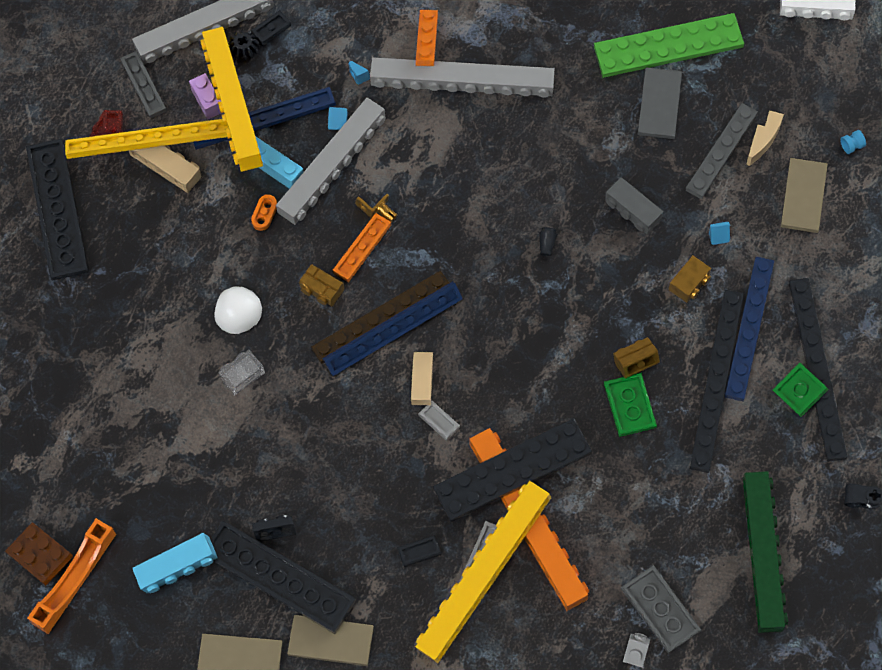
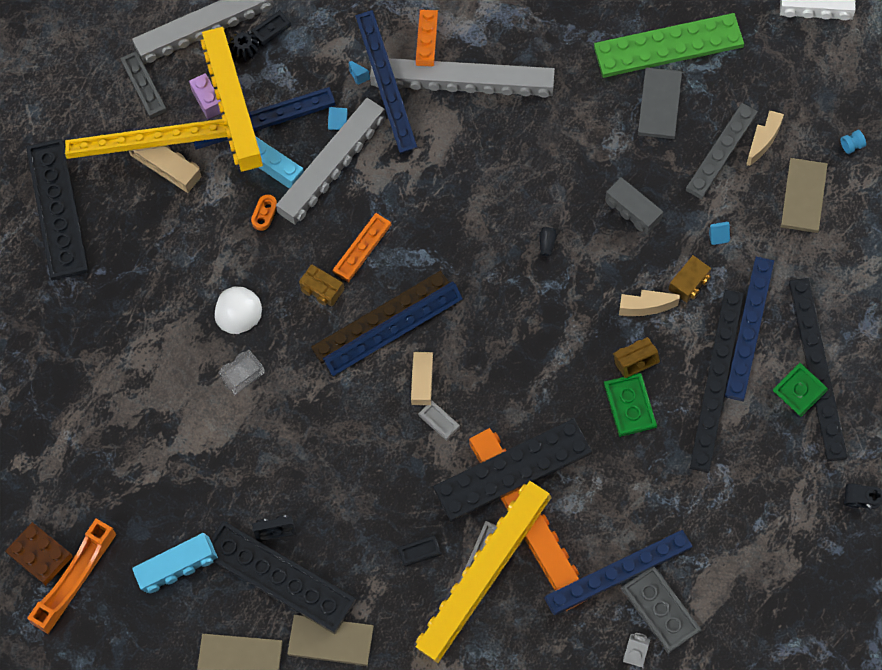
(109, 123): clear red wing -> none
(380, 208): pearl gold bracket -> none
(386, 82): none -> dark blue plate
(618, 572): none -> dark blue plate
(649, 303): none -> tan slope
(763, 552): dark green brick -> none

